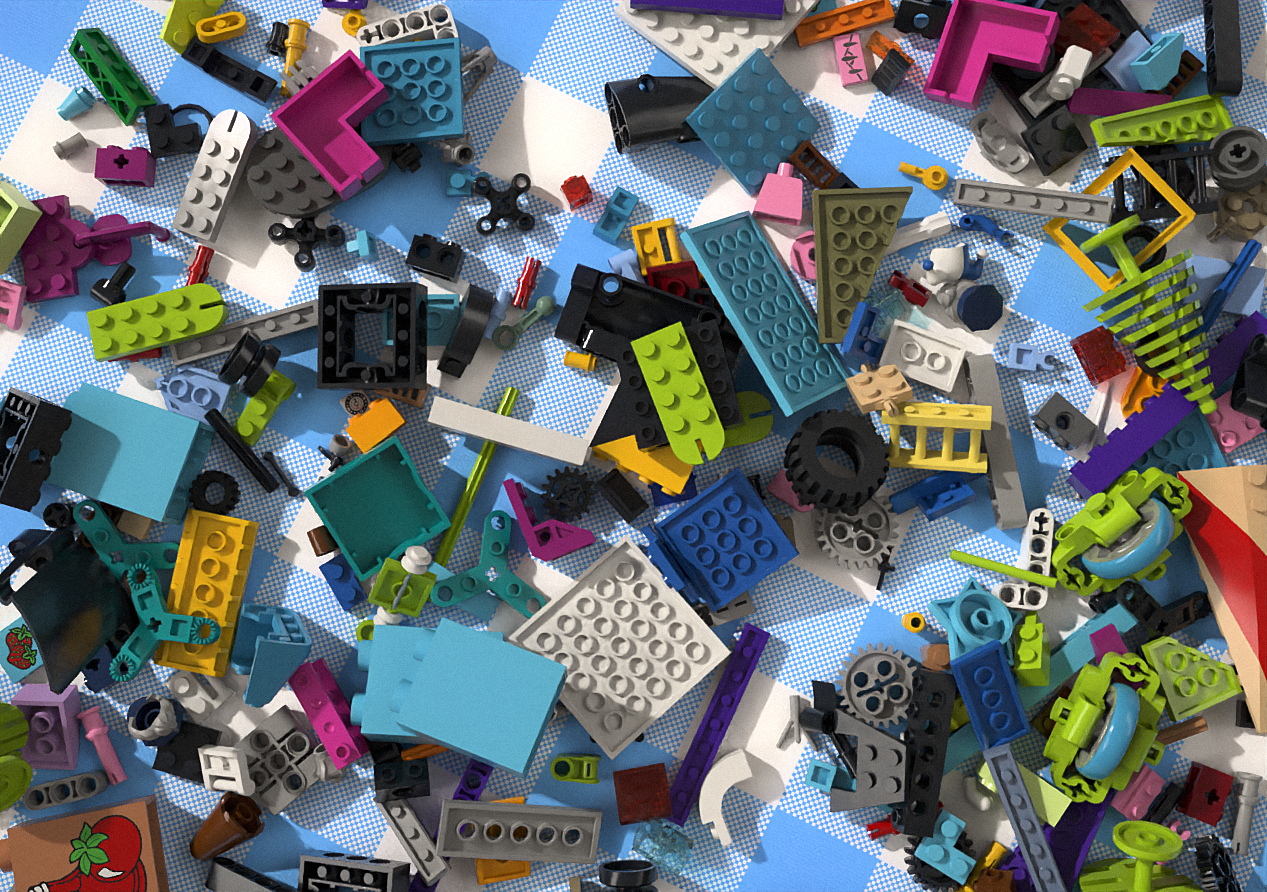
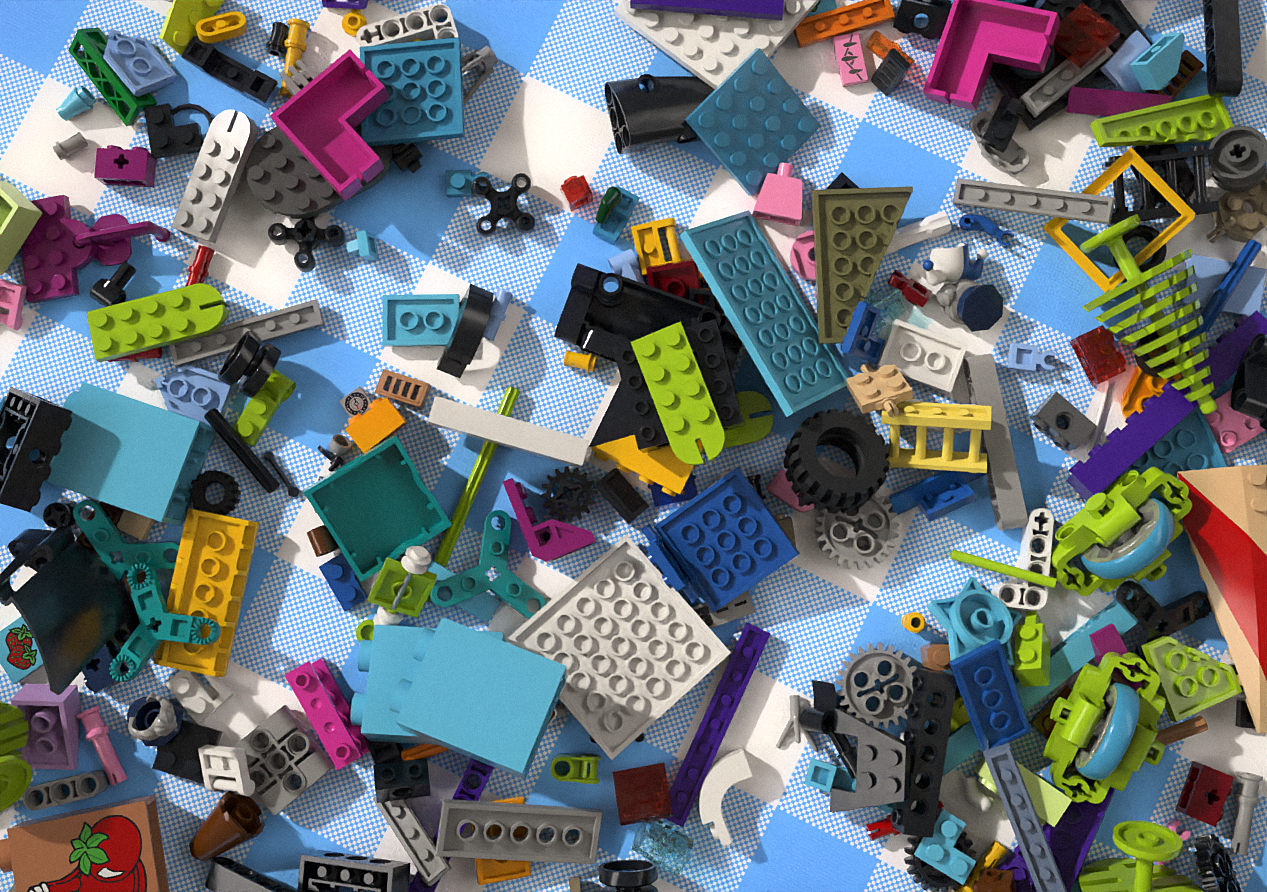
(137, 63): none -> light blue tile
(268, 648): dark azure windscreen -> none
(325, 767): light grey rock -> none
(337, 336): black brick -> none
(433, 263): black brick -> none
(457, 150): light grey rock -> none
(526, 283): red pin -> none
(544, 307): sand green piece -> none
(608, 203): none -> dark green arm
(819, 159): reddish brown slope -> none
(884, 567): black piece -> none
(933, 178): yellow plate -> none
(1003, 123): none -> black hinge
(1054, 140): black plate -> none
(1069, 73): white brick -> none
(1102, 600): black pin -> none
(1138, 794): bright pink plate -> none
(1165, 804): black pin -> none

